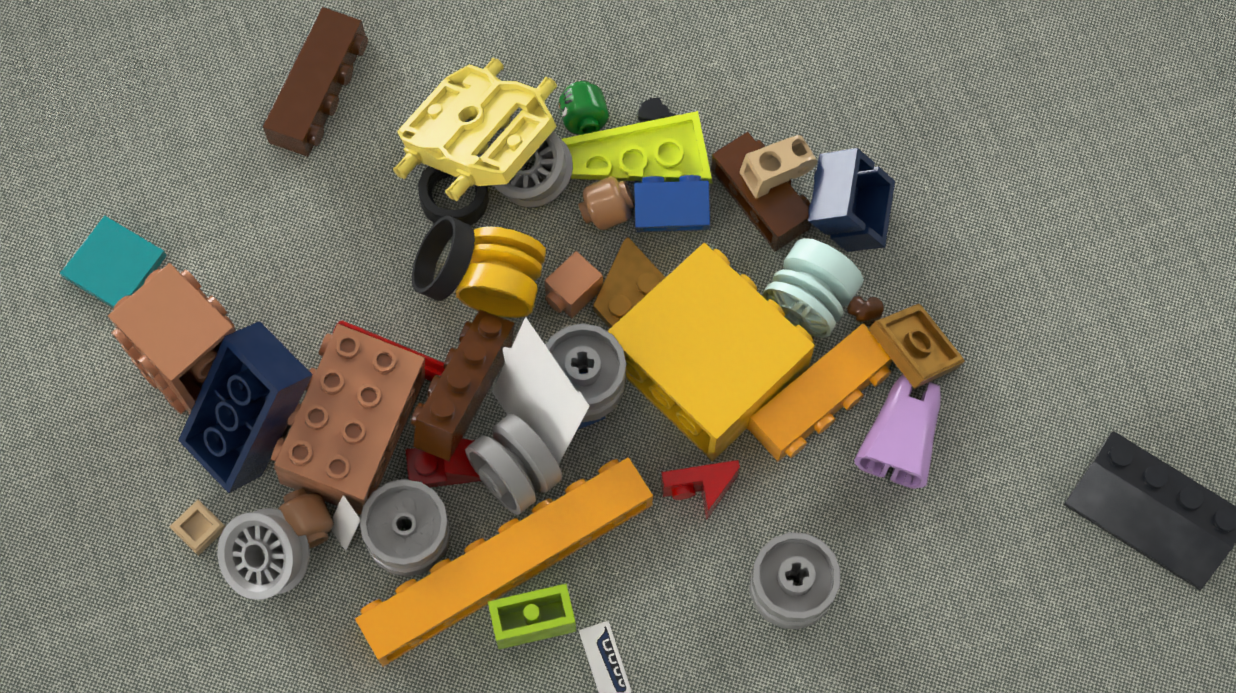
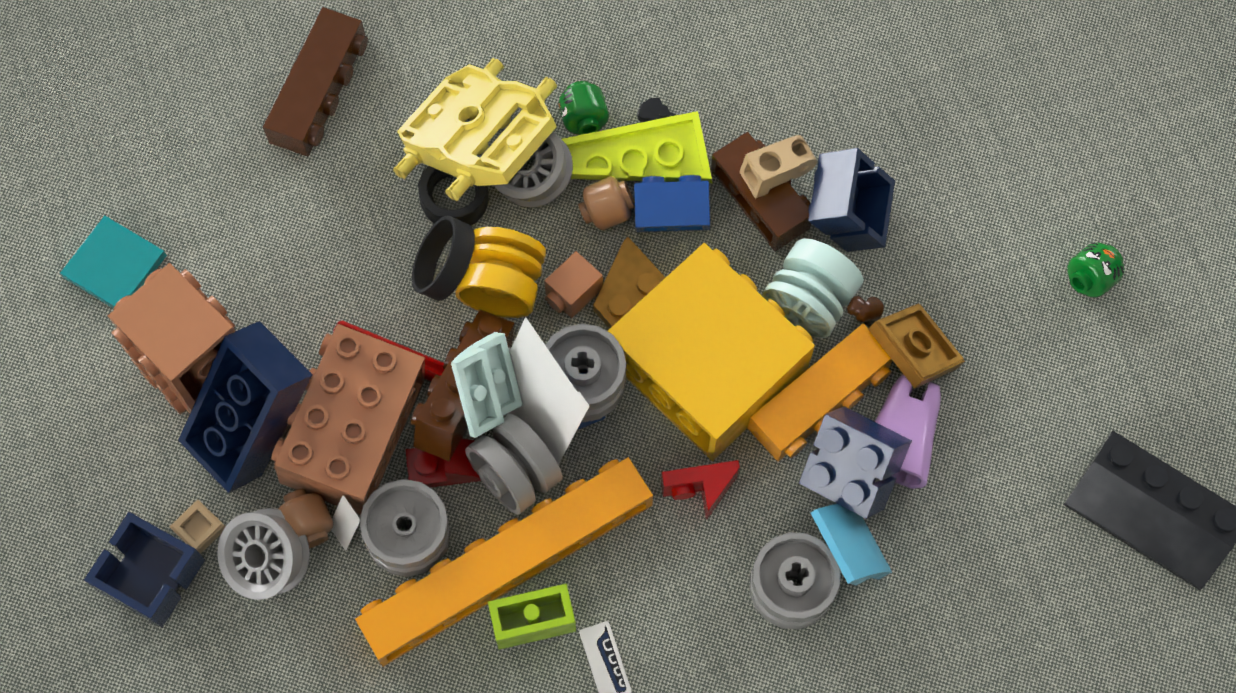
(149, 572): none -> dark blue piece
(486, 383): none -> light aqua slope
(850, 460): none -> piece
(851, 544): none -> medium azure slope
(1095, 269): none -> green head

